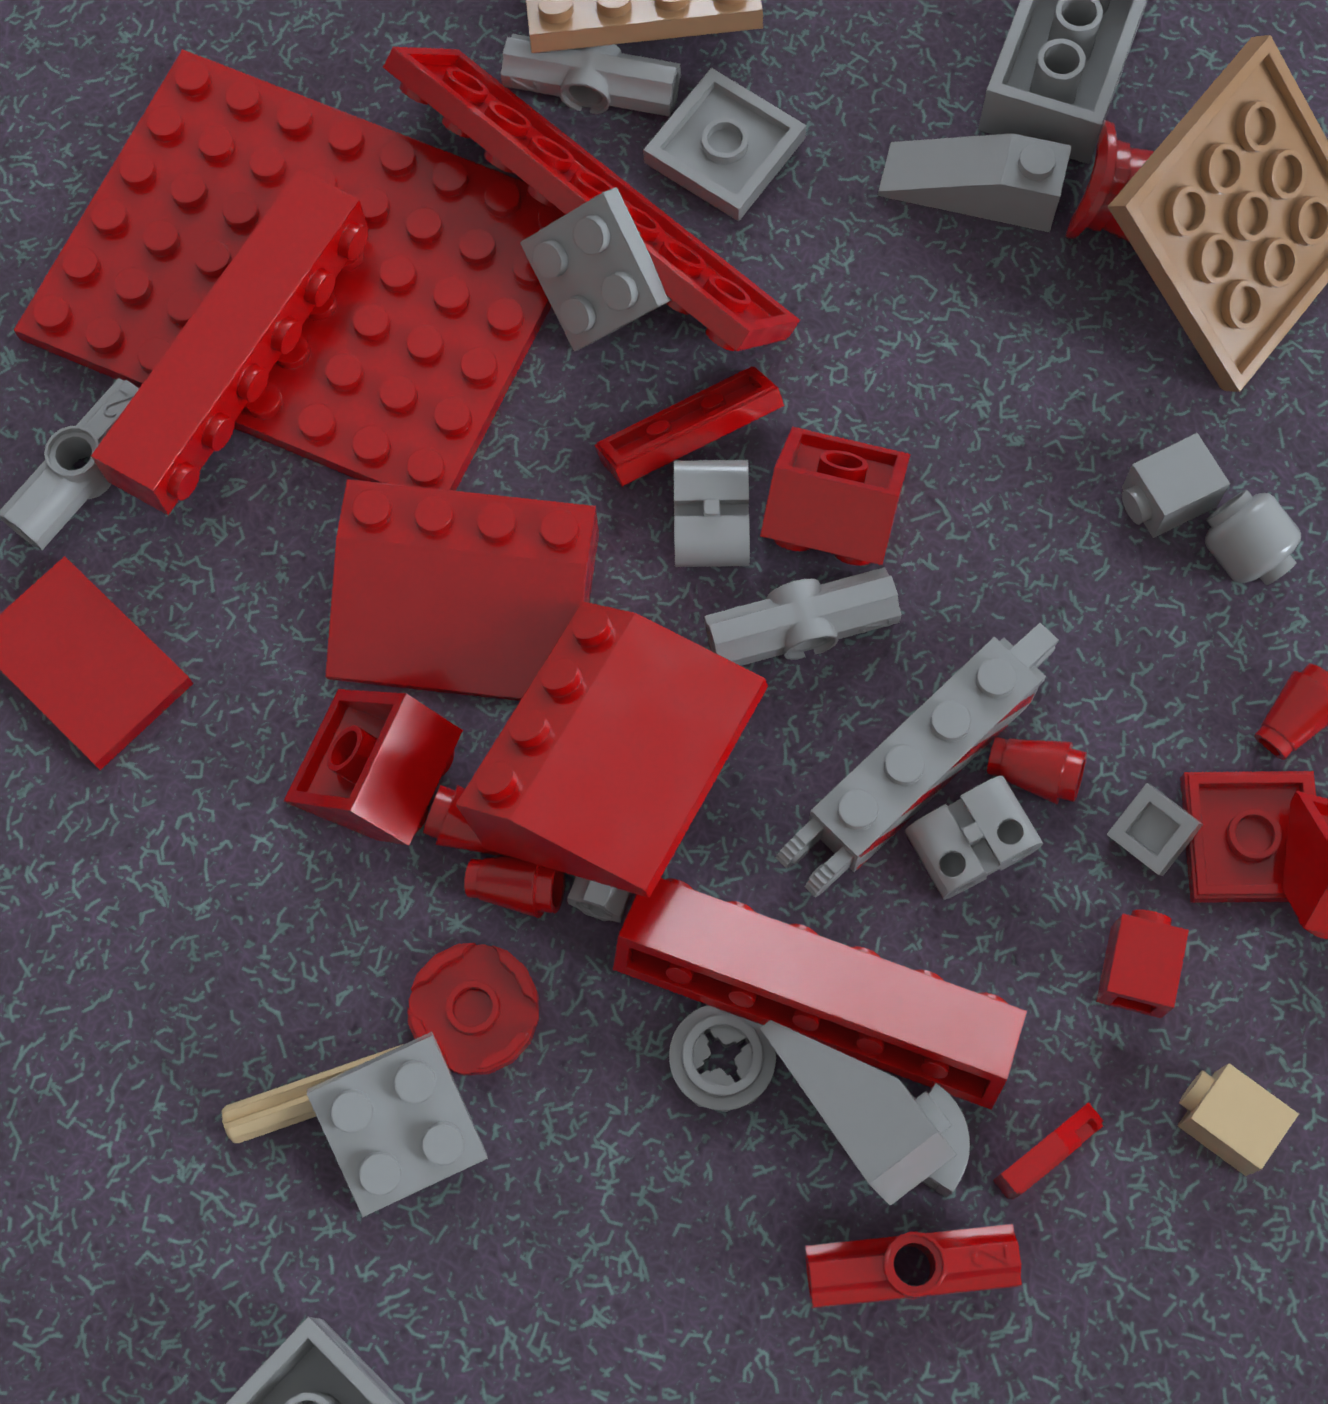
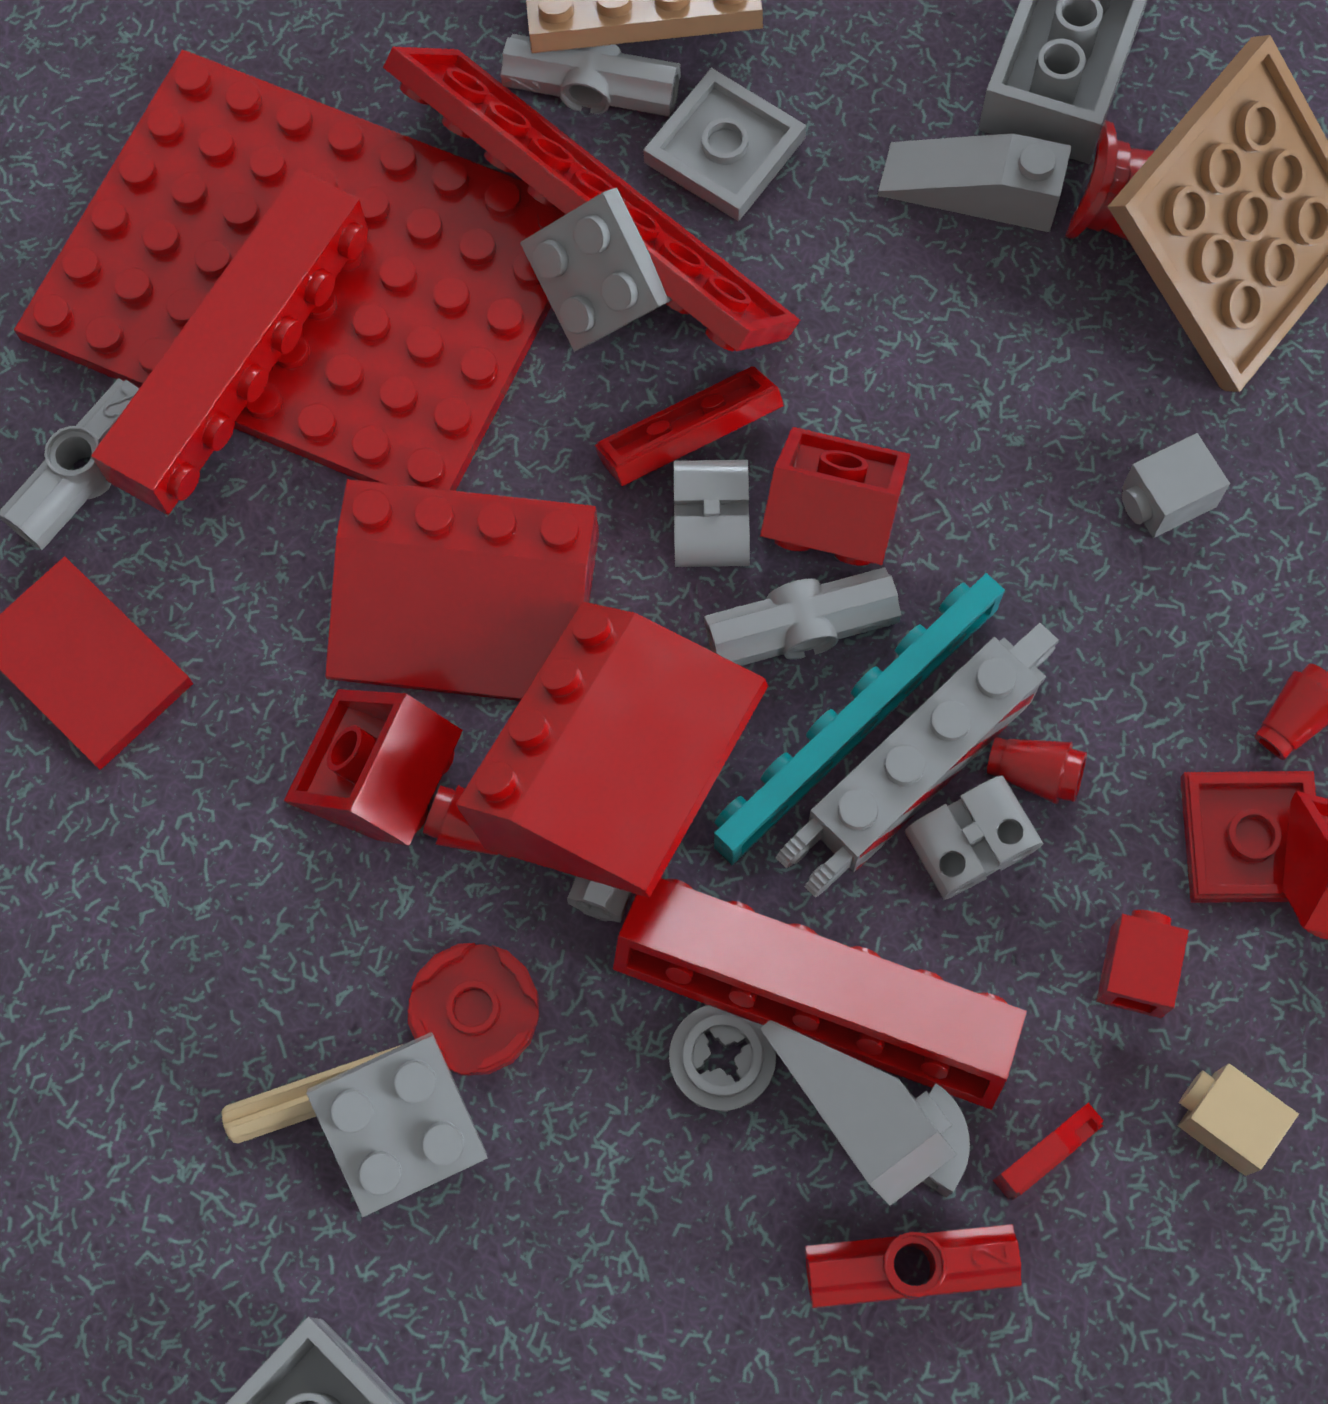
(515, 885): red cone -> none
(838, 734): none -> teal plate
(1154, 829): light grey plate -> none
(1253, 538): light grey head -> none

